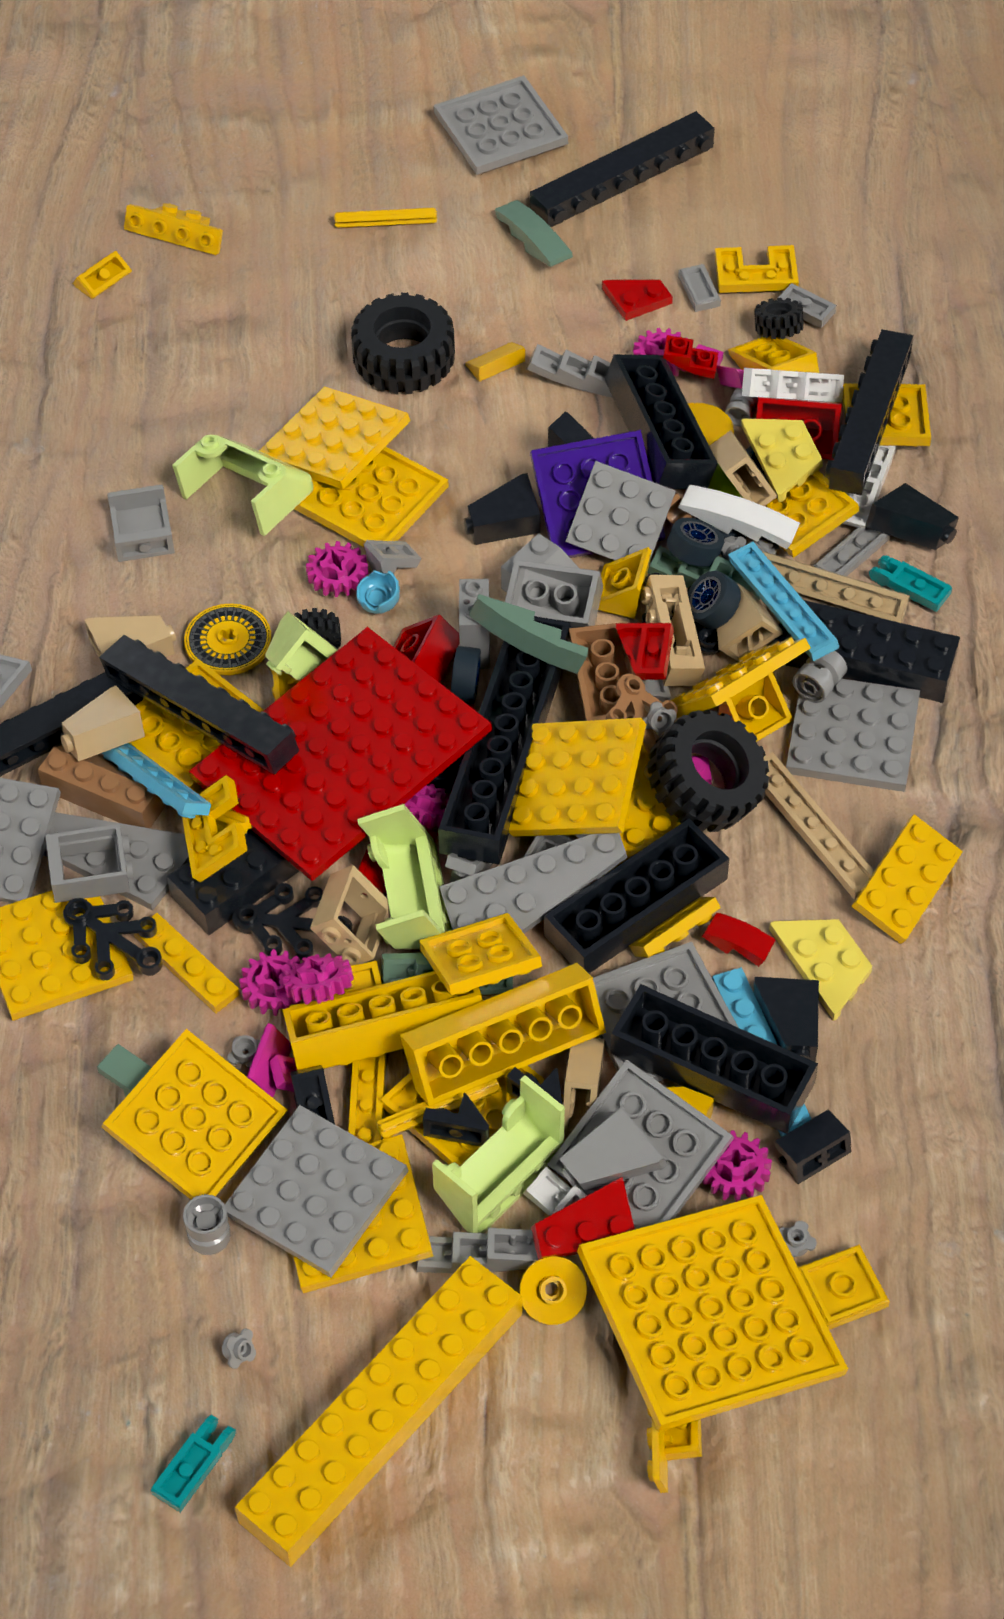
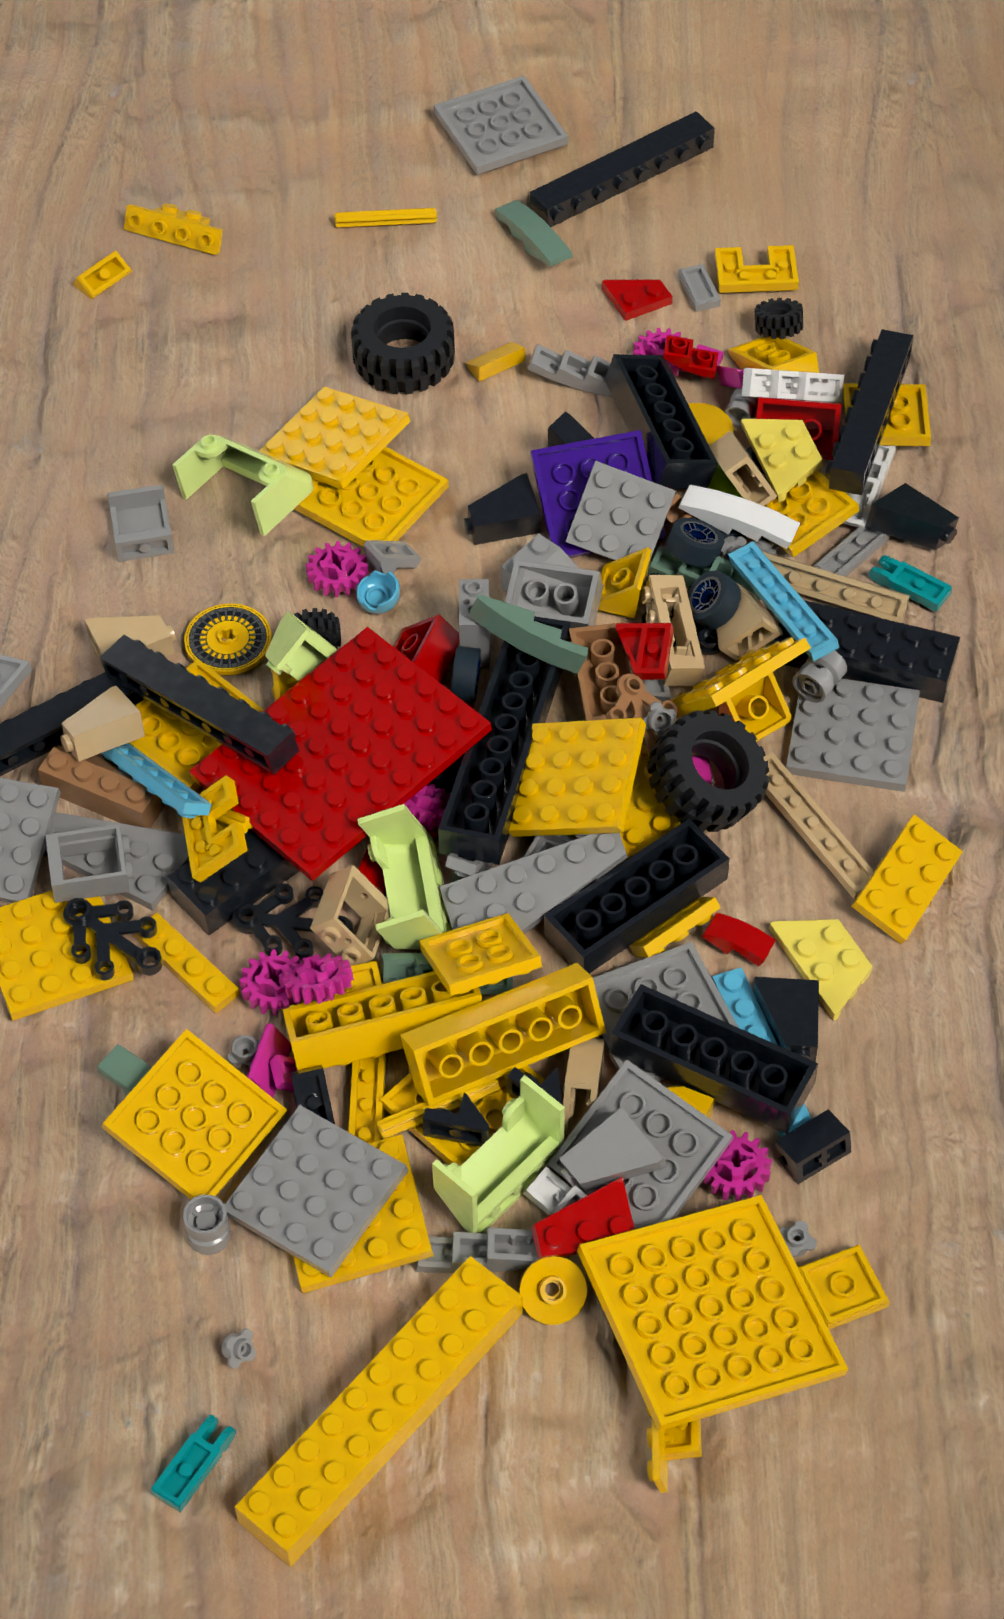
(815, 309): light grey plate -> none

